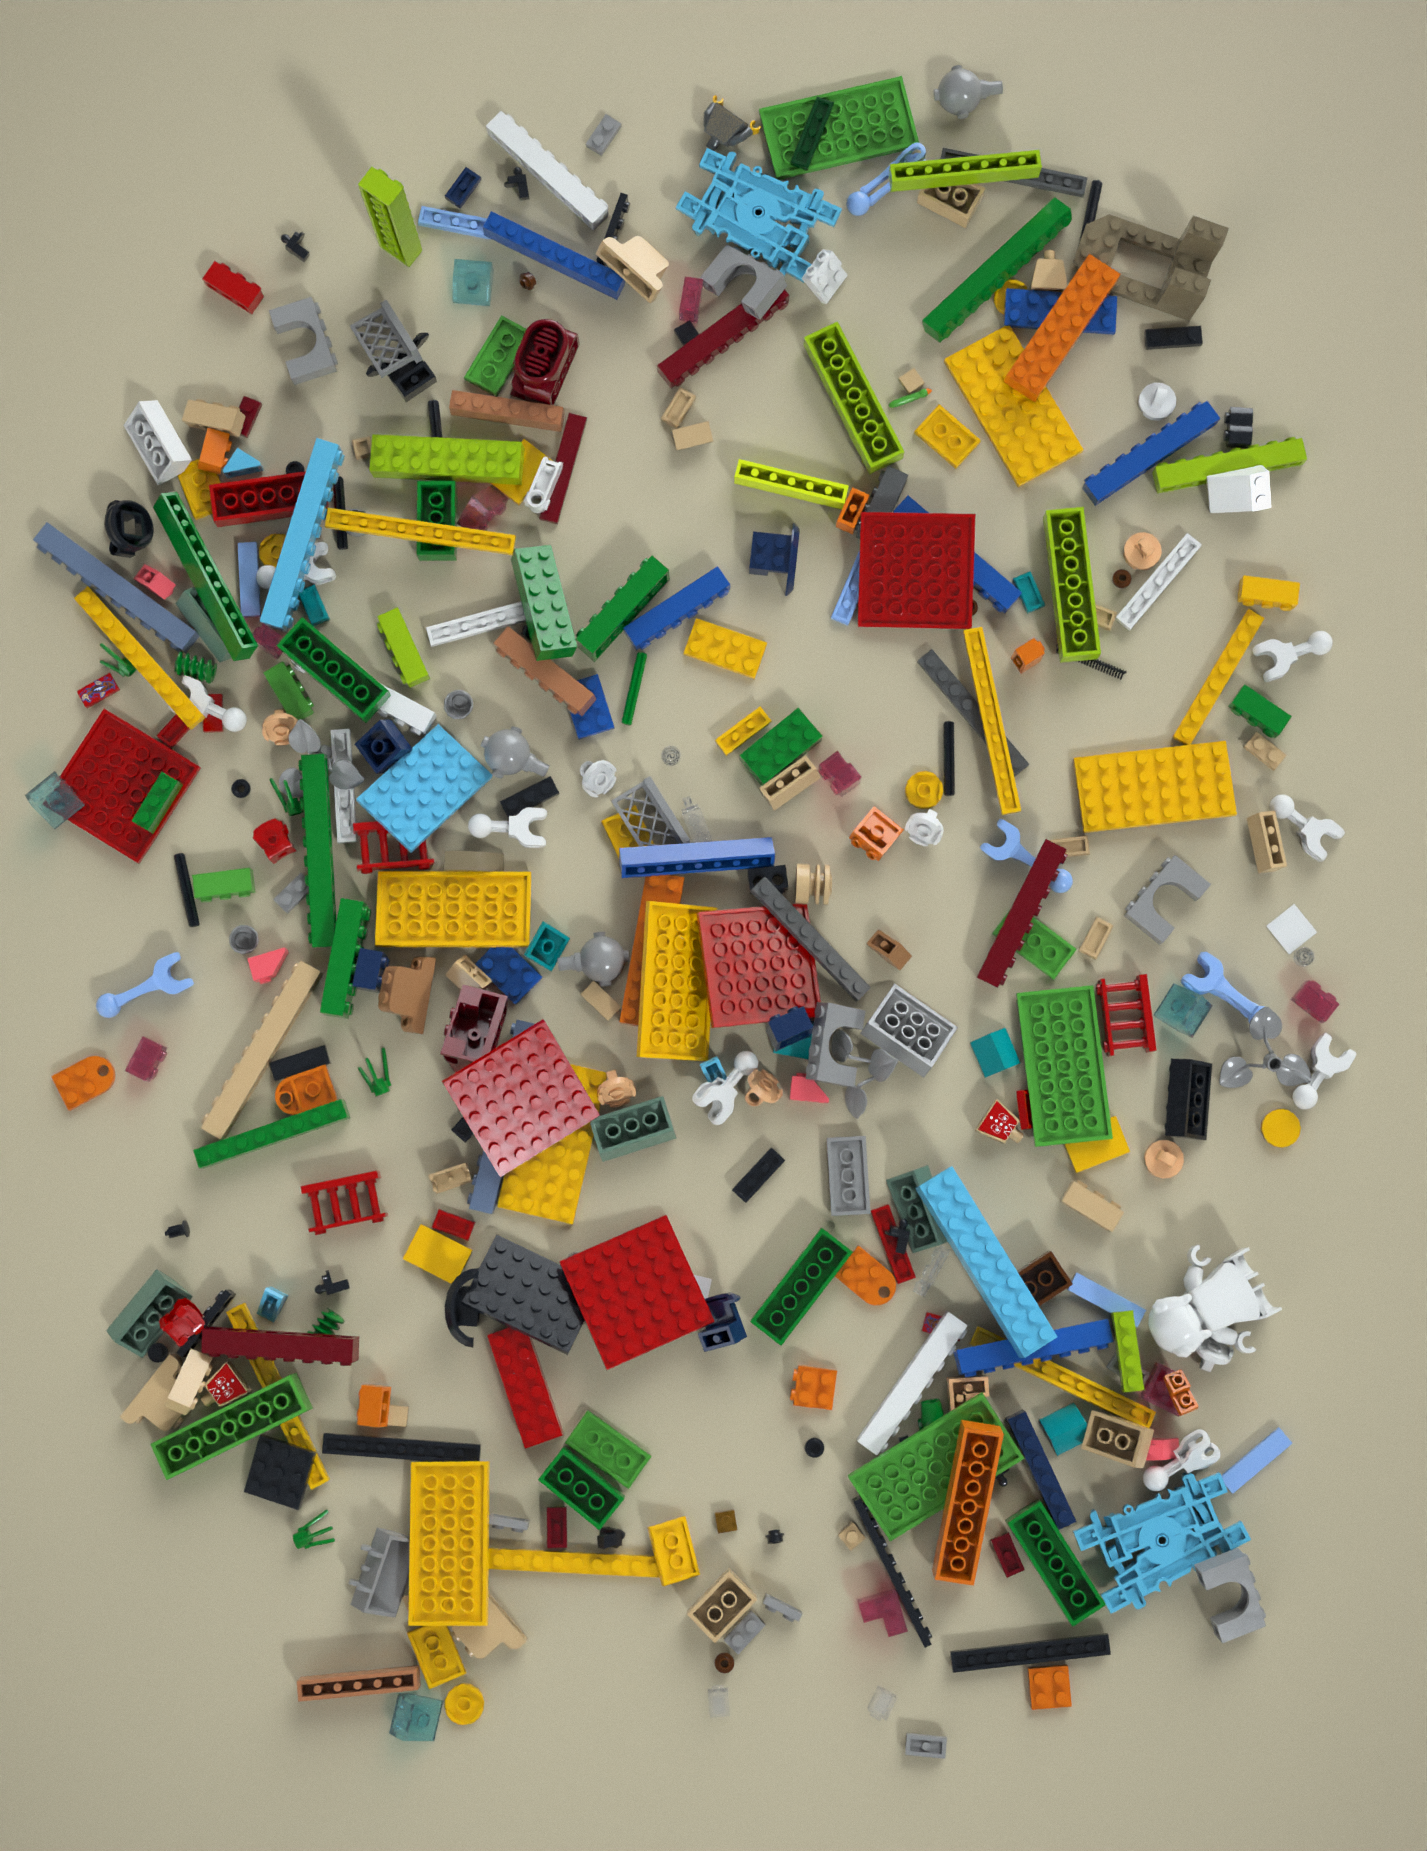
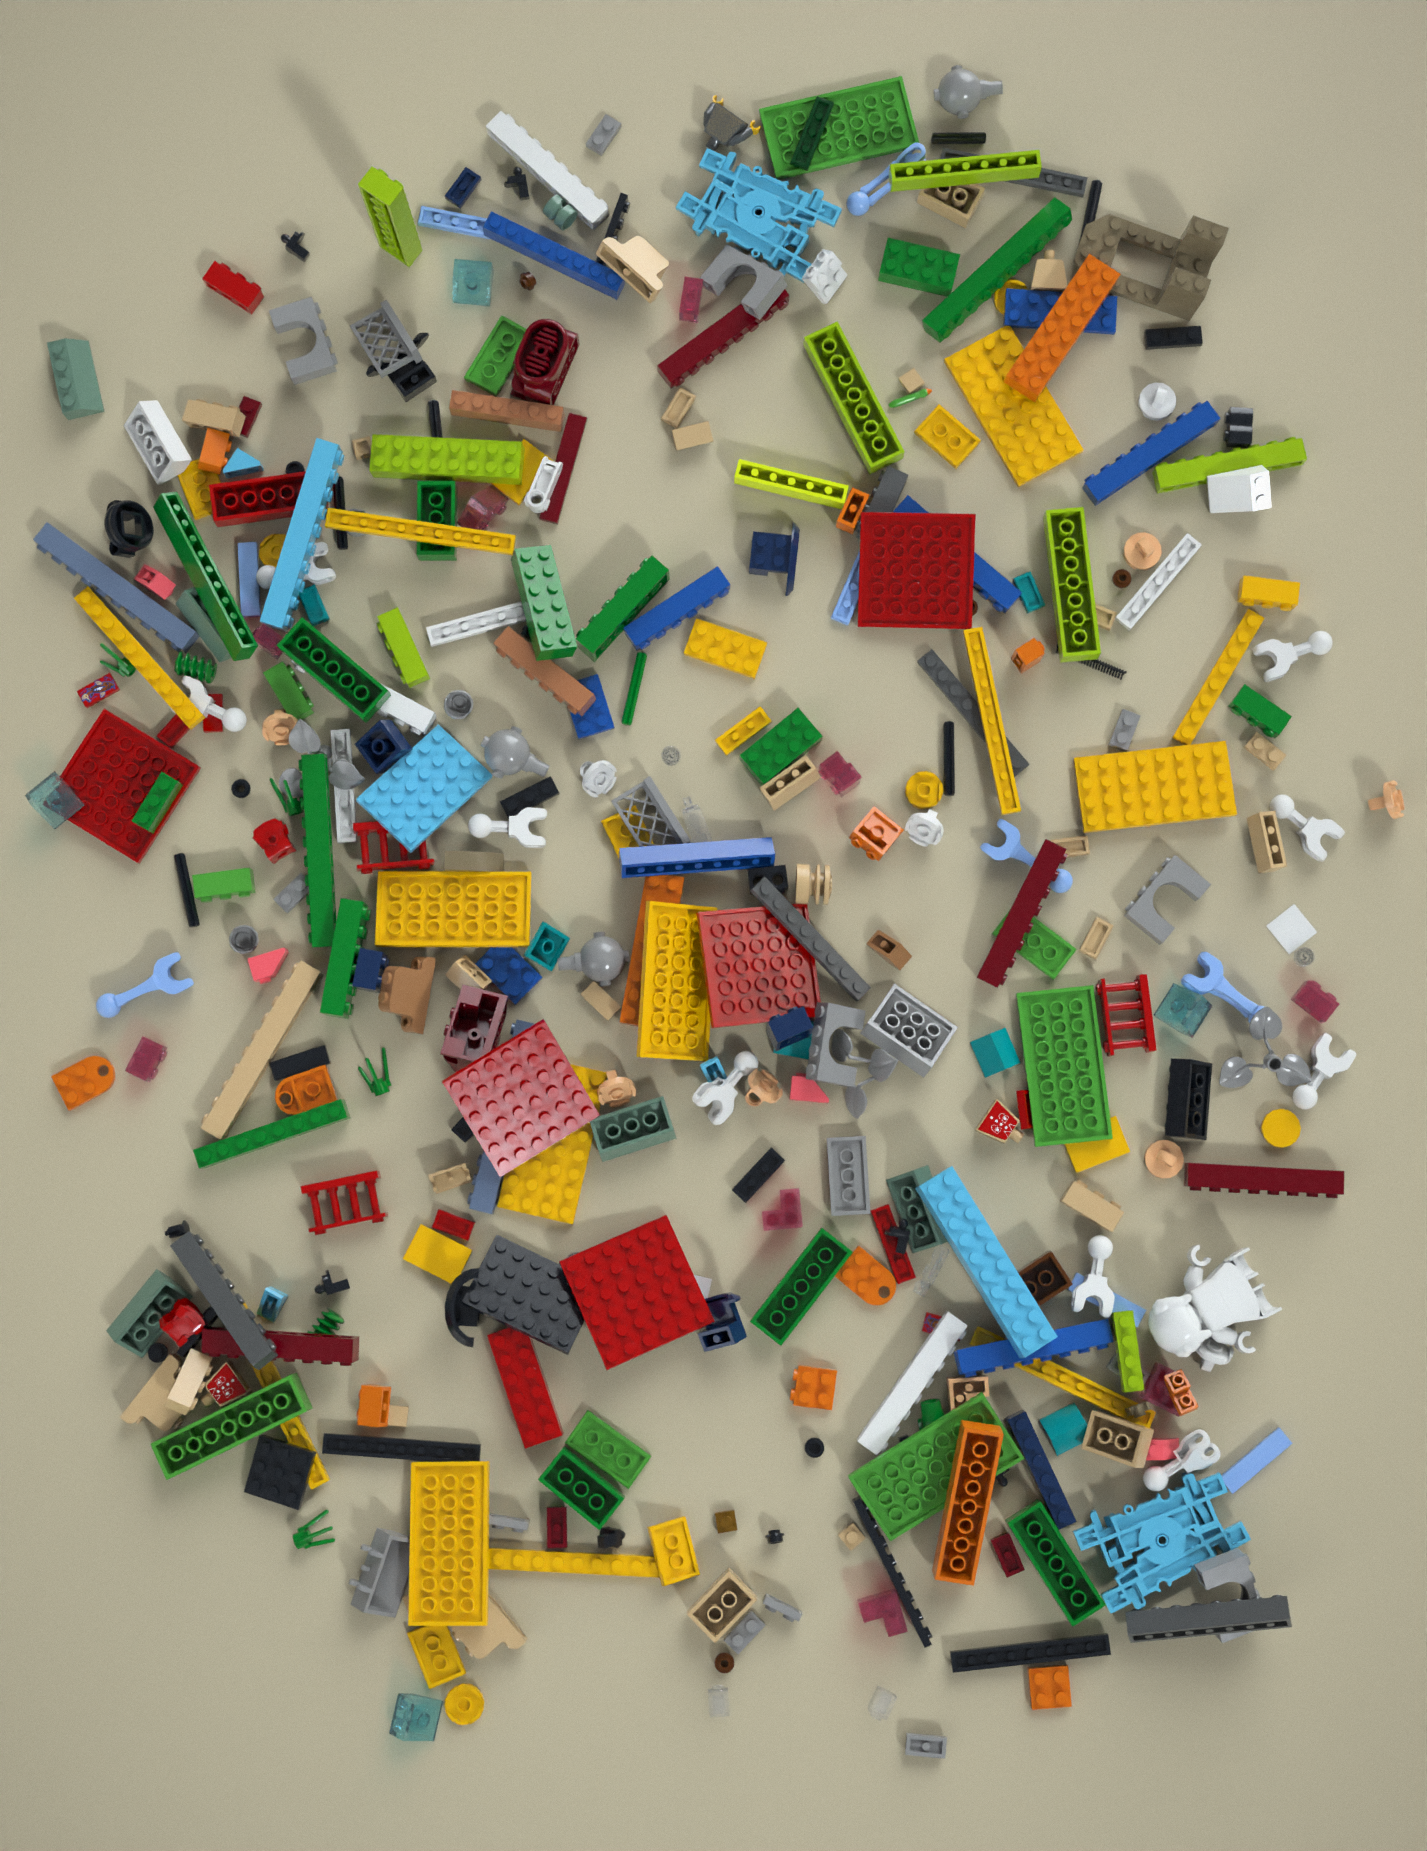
(75, 378): none -> sand green slope
(224, 1300): none -> dark grey brick
(358, 1683): nougat brick -> none
(563, 214): none -> sand green wheel
(686, 332): black tile -> none
(788, 1216): none -> clear pink brick
(918, 267): none -> green brick
(959, 138): none -> black axle
(1094, 1284): none -> white piece
(1124, 730): none -> light grey plate
(1138, 1410): none -> dark tan plate
(1208, 1619): none -> dark grey brick
(1264, 1179): none -> dark red brick
(1391, 800): none -> light nougat tile

